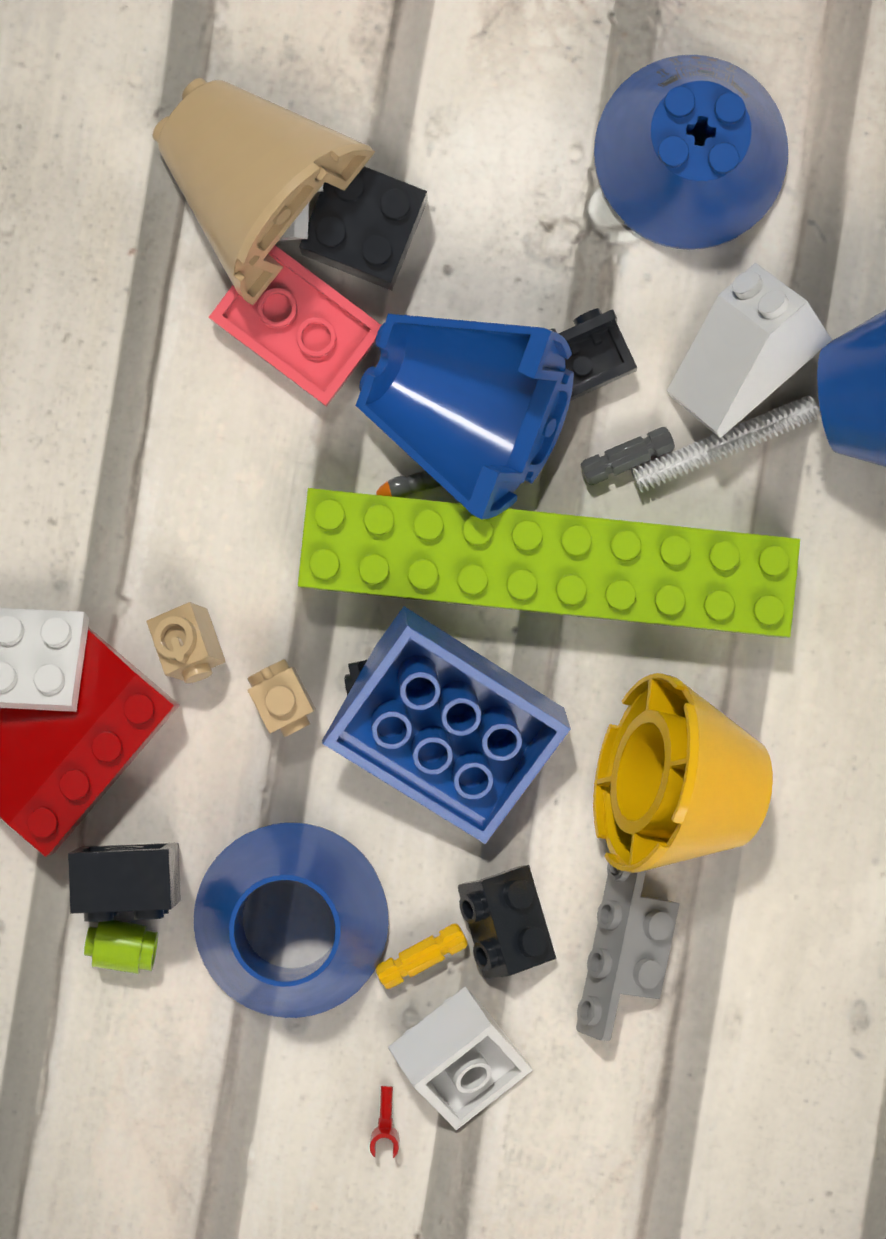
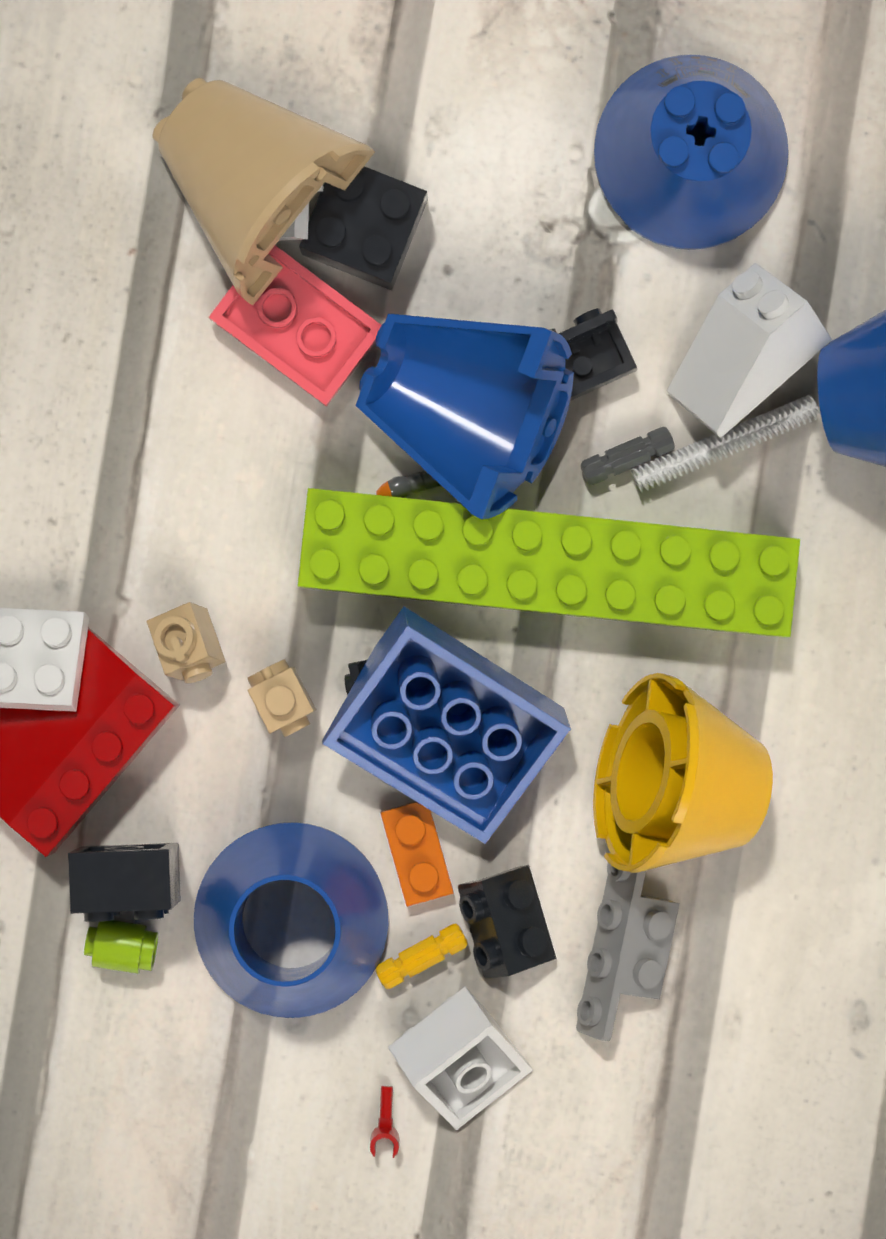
(416, 853): none -> orange plate

